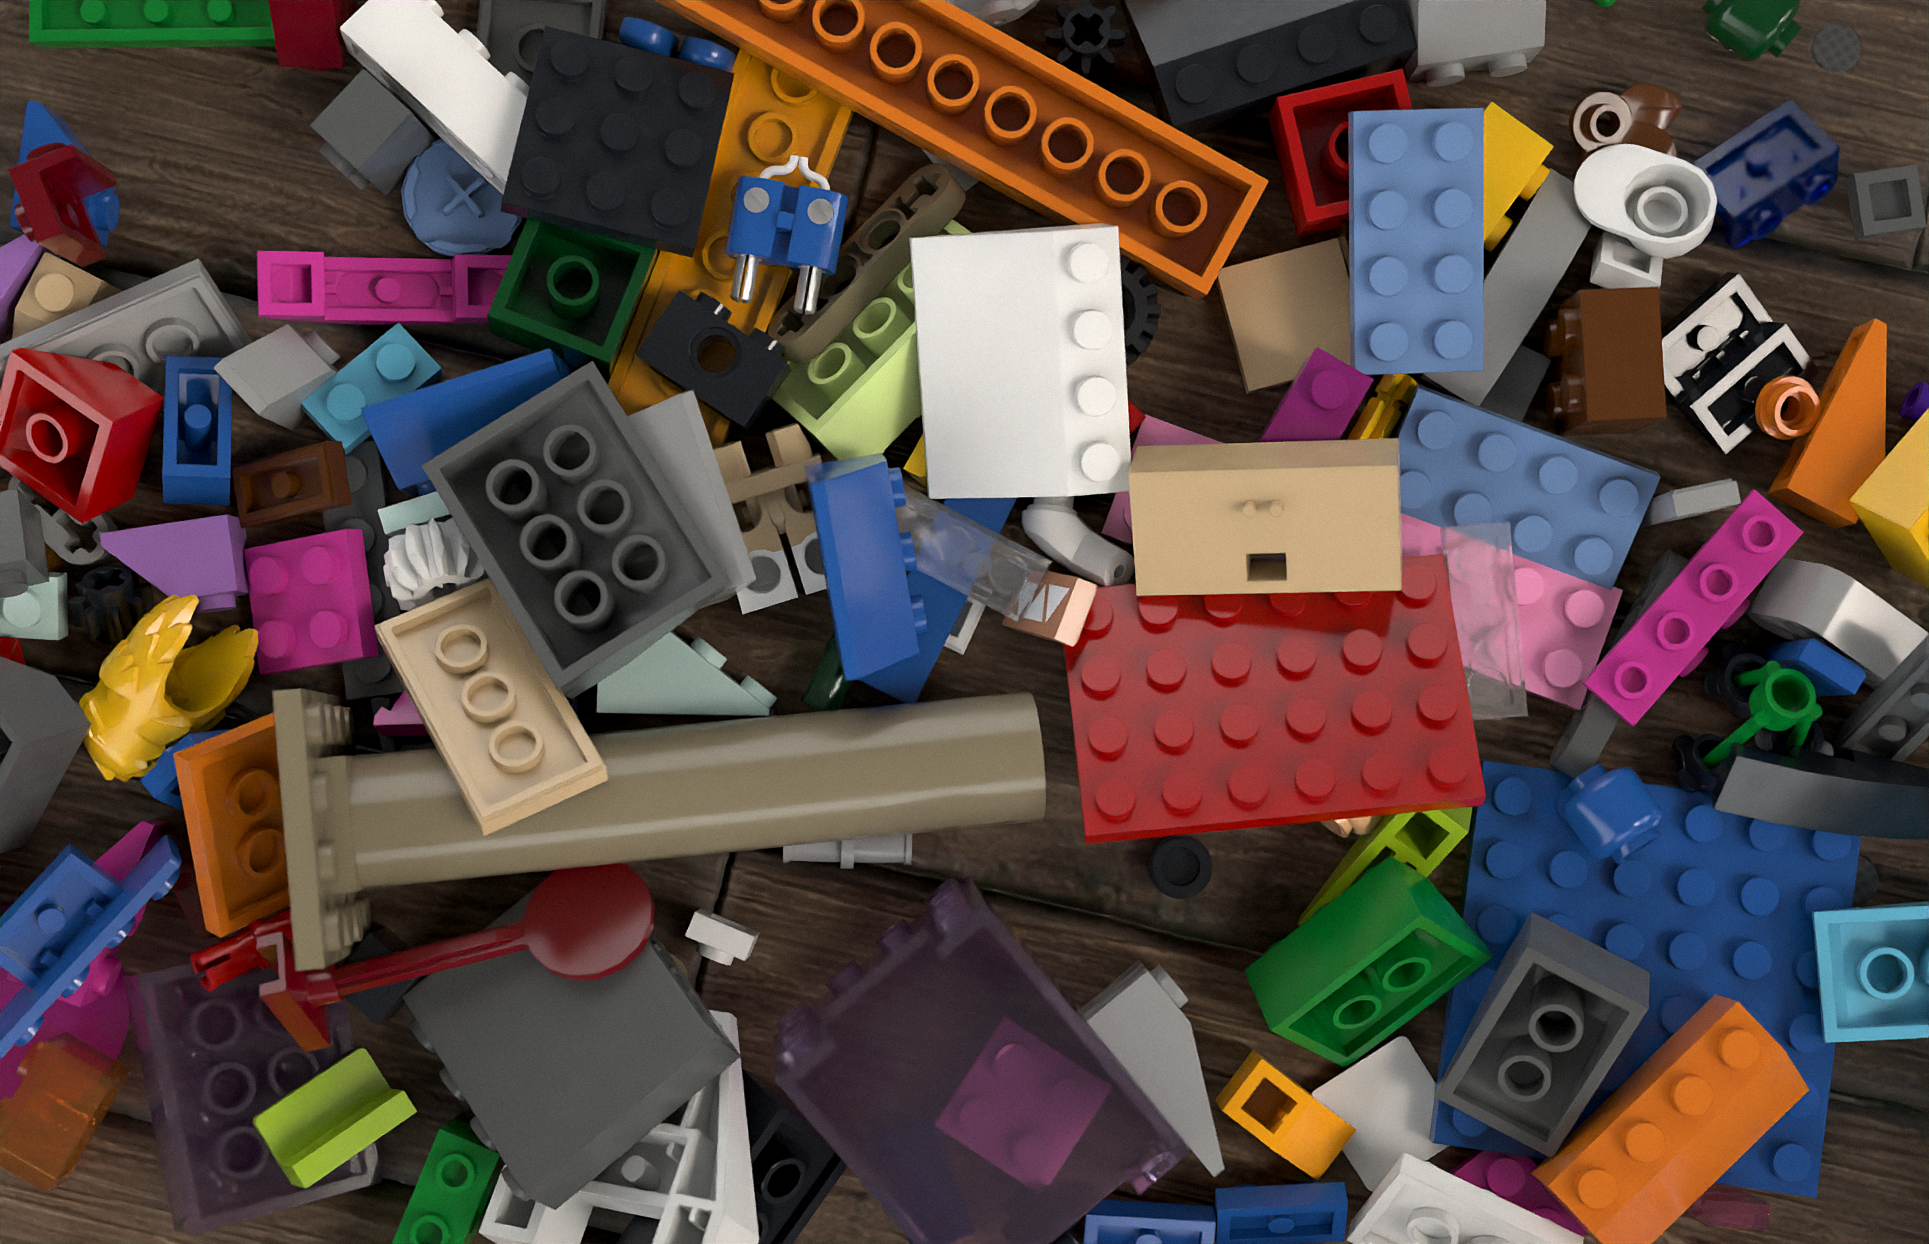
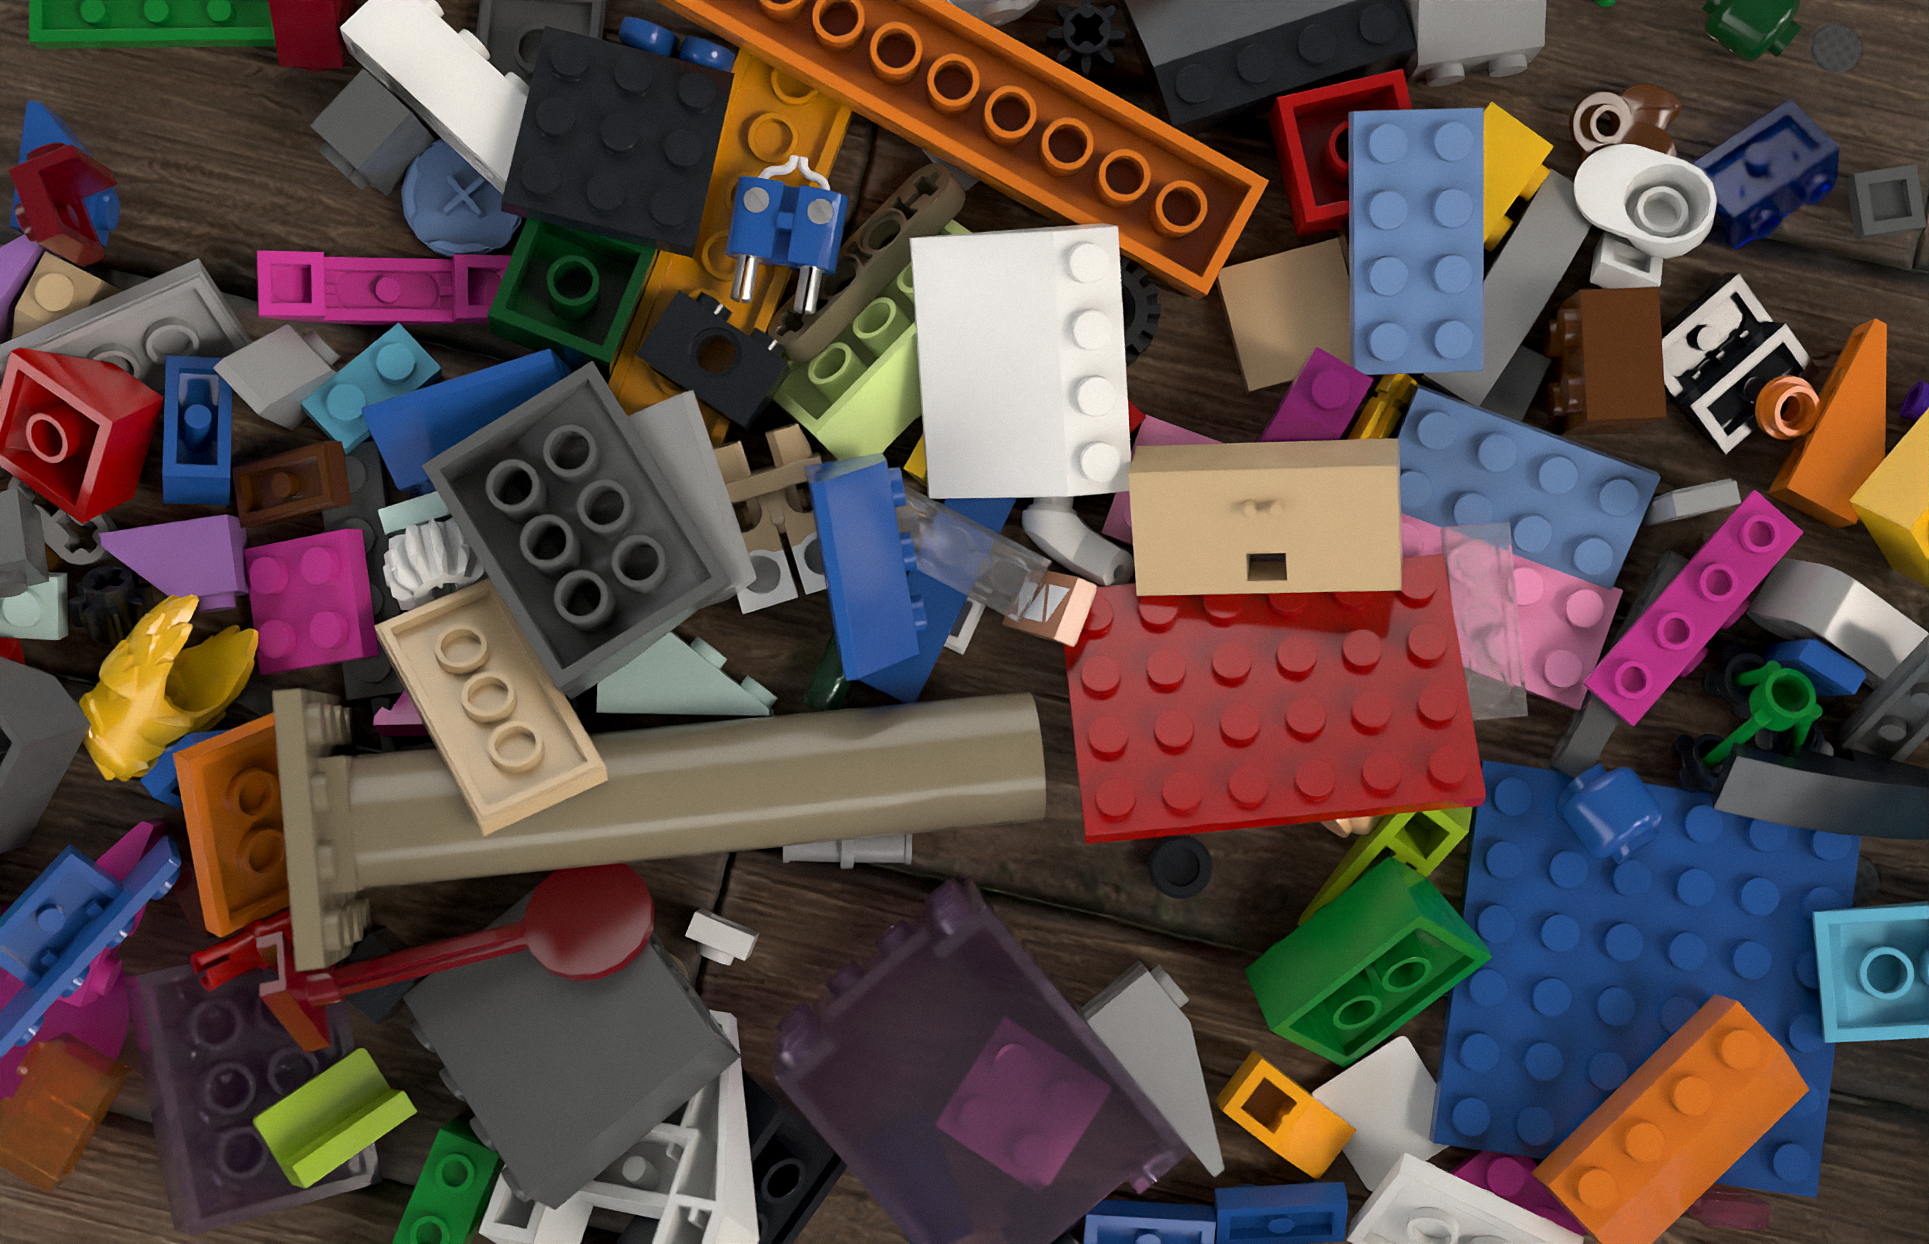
(1545, 1034): dark grey slope -> none

